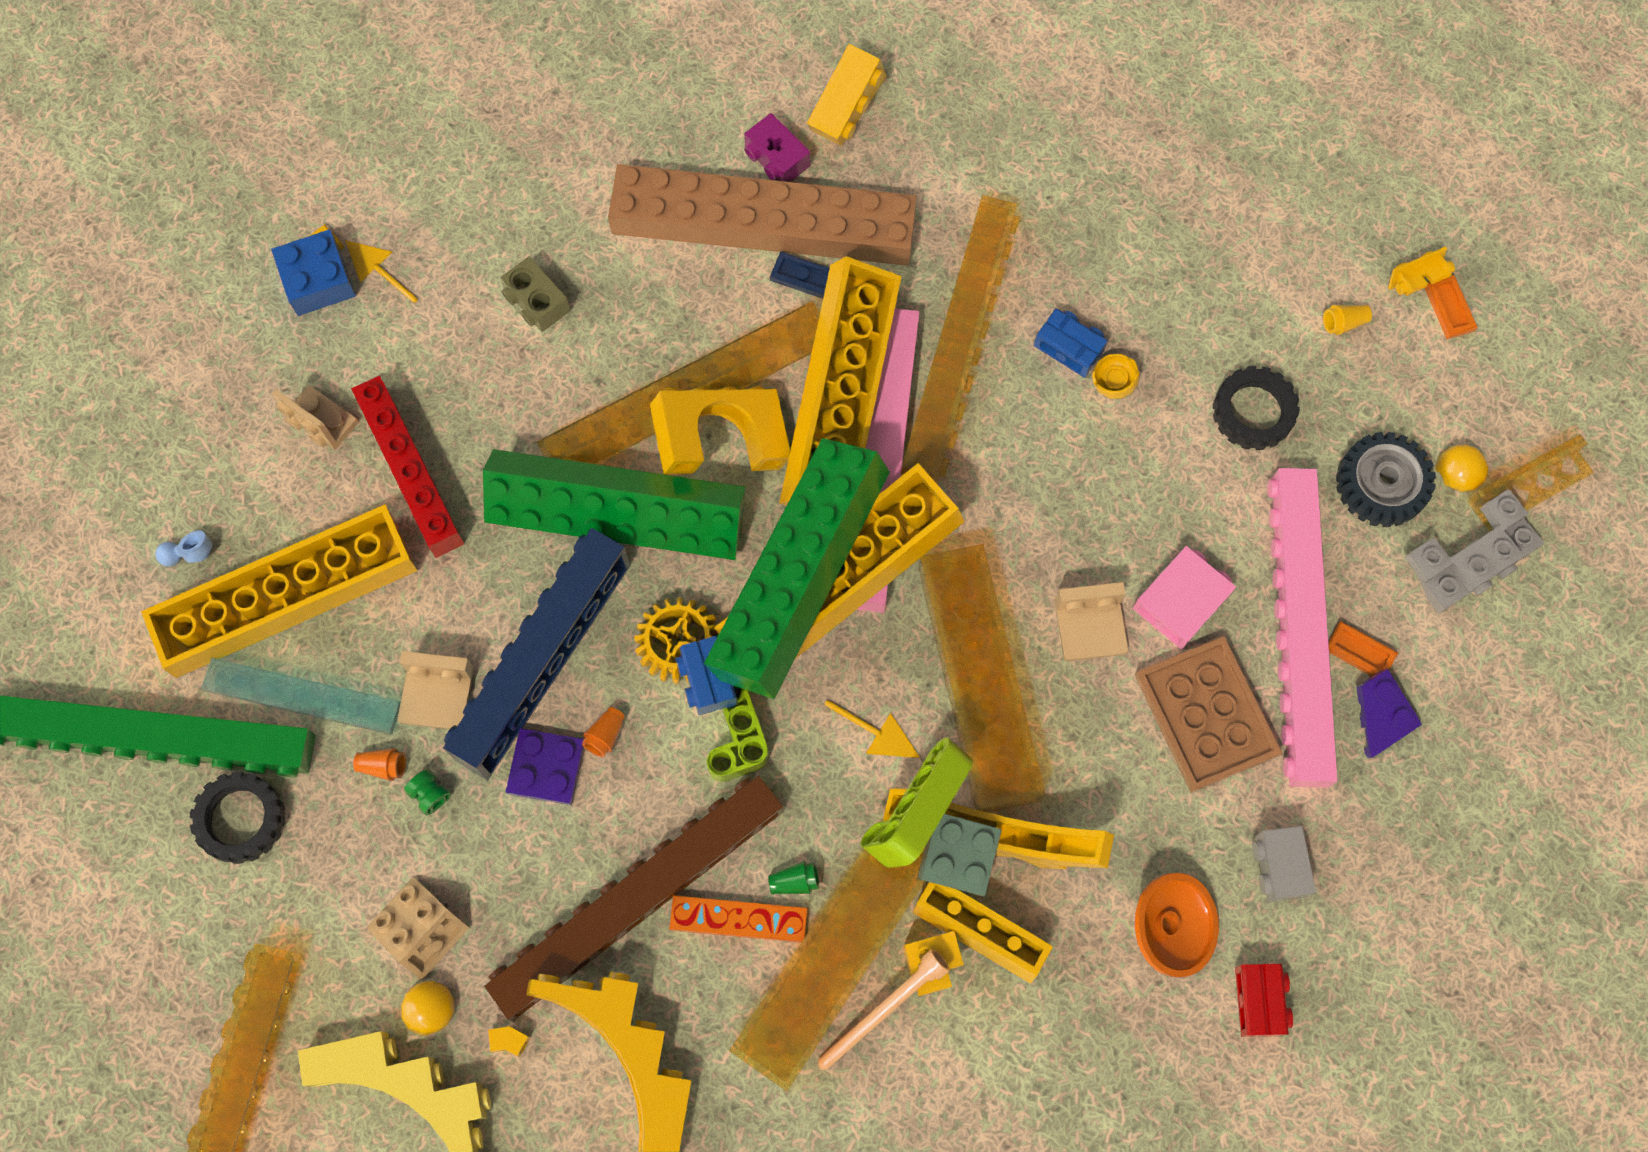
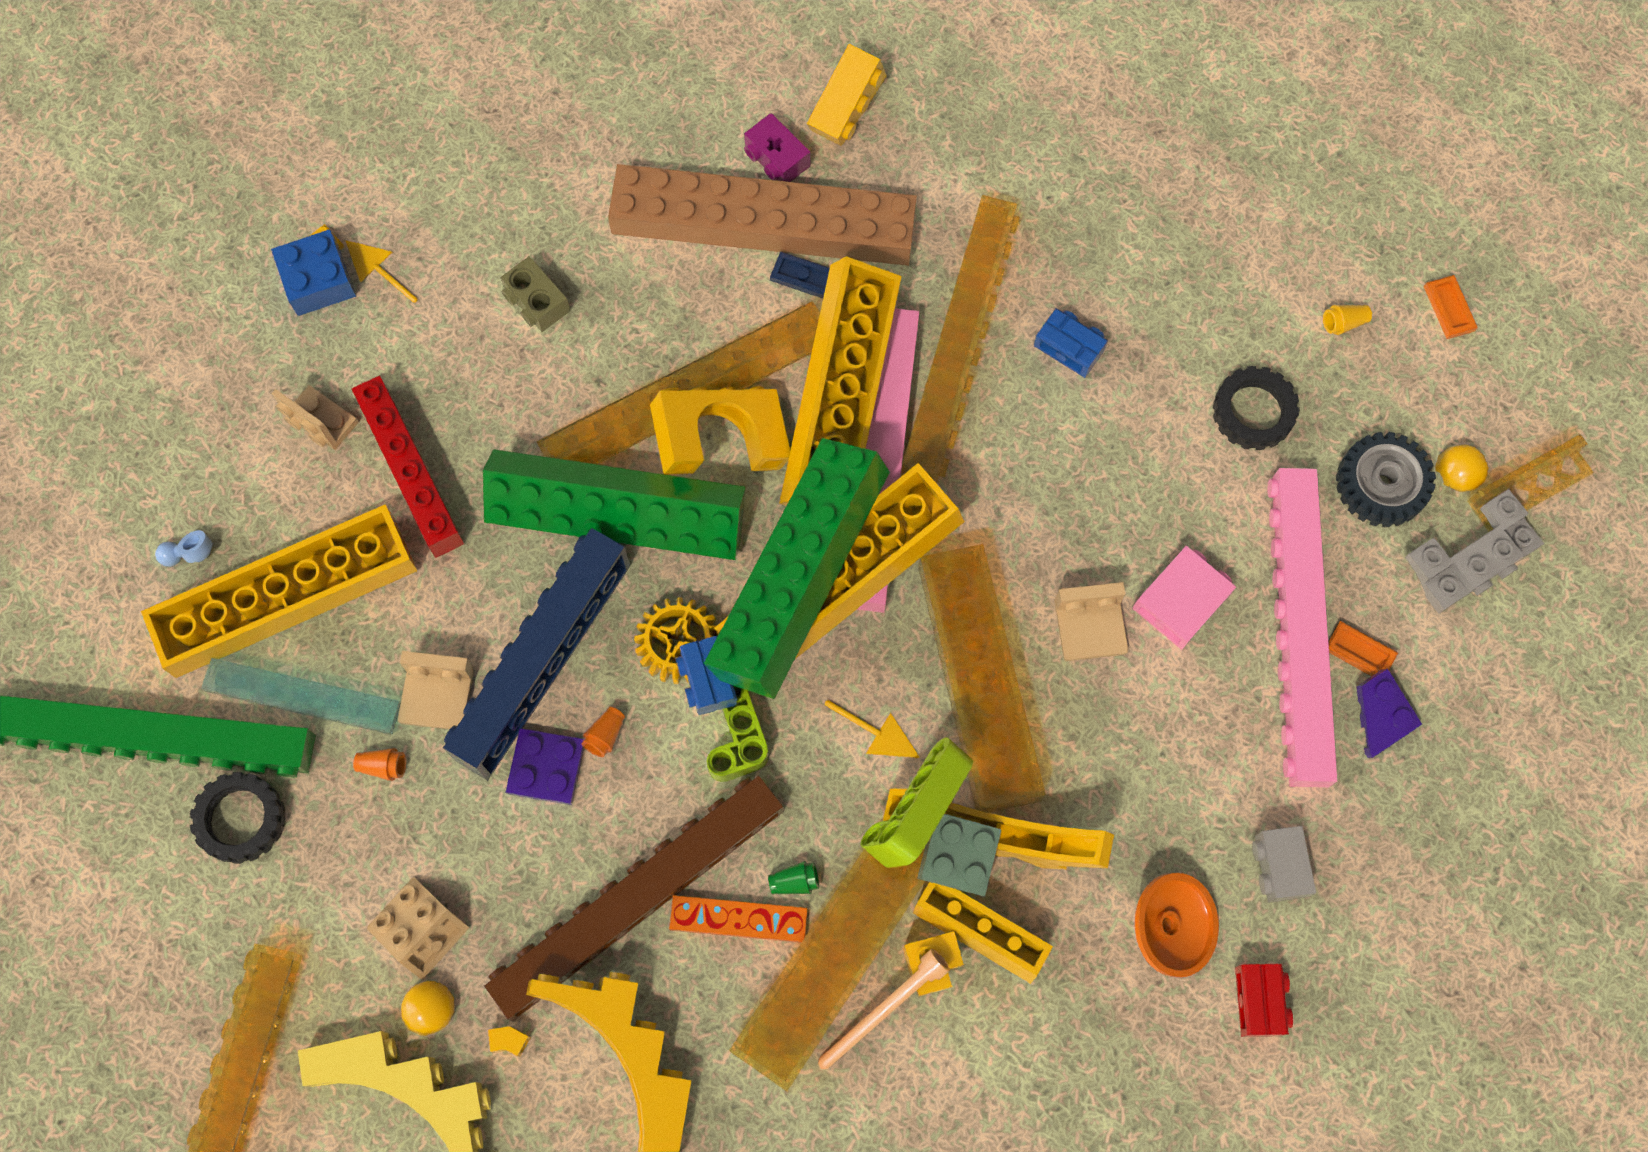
(427, 791): green wheel -> none
(1116, 376): yellow hair -> none
(1207, 714): medium nougat plate -> none
(1410, 276): yellow hinge -> none

